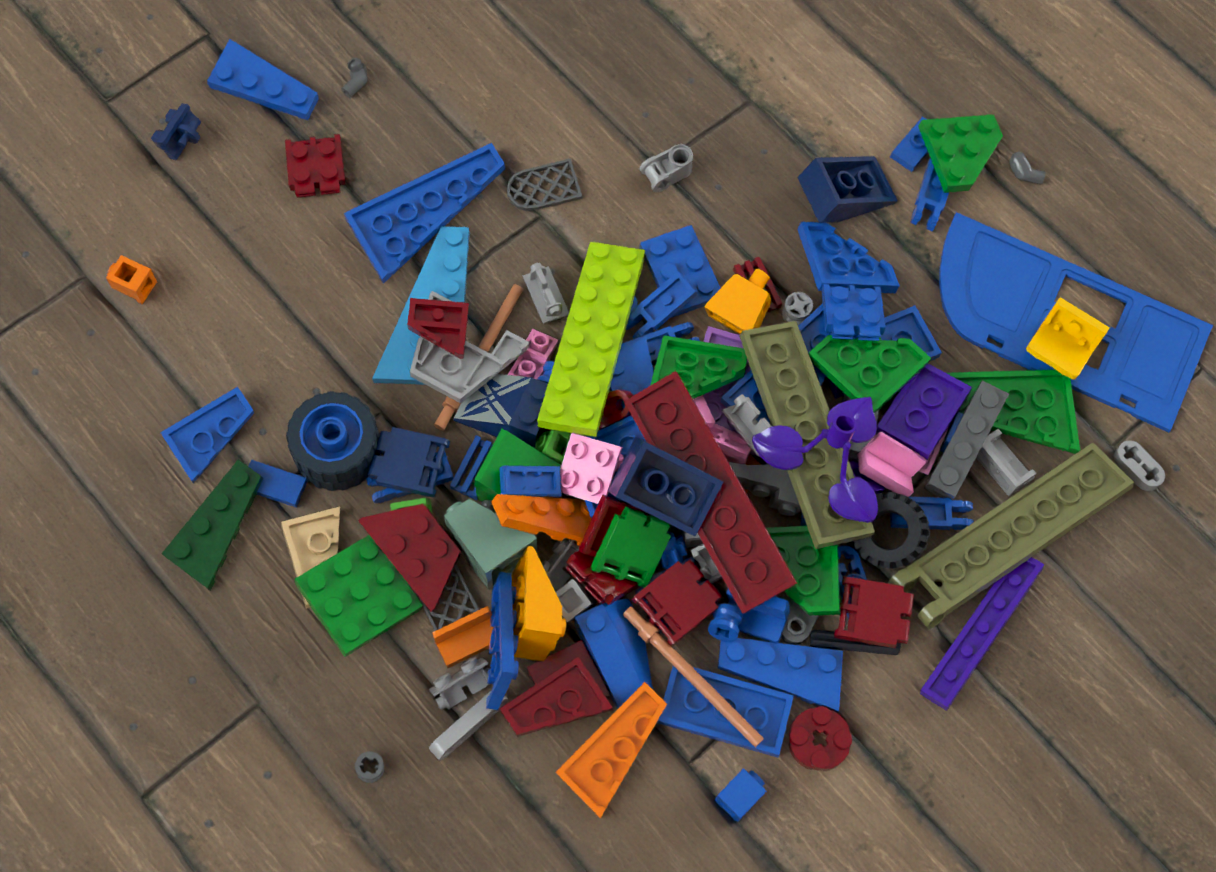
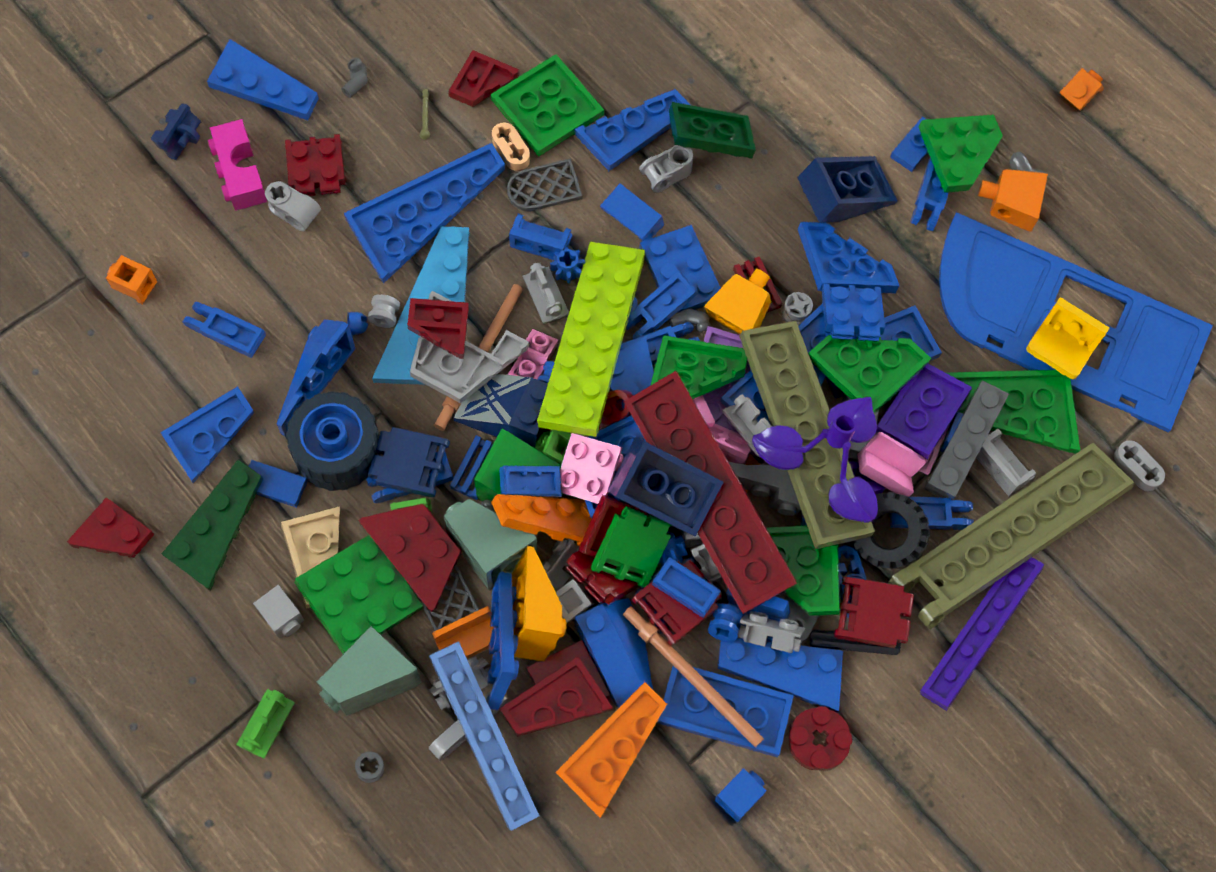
(110, 531): none -> dark red wing
(226, 329): none -> blue hinge
(232, 146): none -> dark pink arch
(265, 723): none -> bright green hinge
(279, 612): none -> light grey brick
(291, 205): none -> light grey piece
(321, 359): none -> blue wedge
(357, 322): none -> blue hinge
(367, 675): none -> sand green slope
(383, 311): none -> light grey wheel
(424, 133): none -> olive hinge
(480, 78): none -> dark red wing
(484, 736): none -> medium blue plate
(506, 149): none -> light nougat beam
(537, 238): none -> blue hinge
(547, 105): none -> green plate
(564, 272): none -> blue gear
(626, 133): none -> blue wing
(633, 213): none -> blue hinge
(686, 587): none -> blue tile
(693, 316): none -> dark grey arm
(711, 130): none -> dark green plate
(759, 627): none -> light grey hinge
(1016, 197): none -> orange torso
(1082, 88): none -> orange bracket

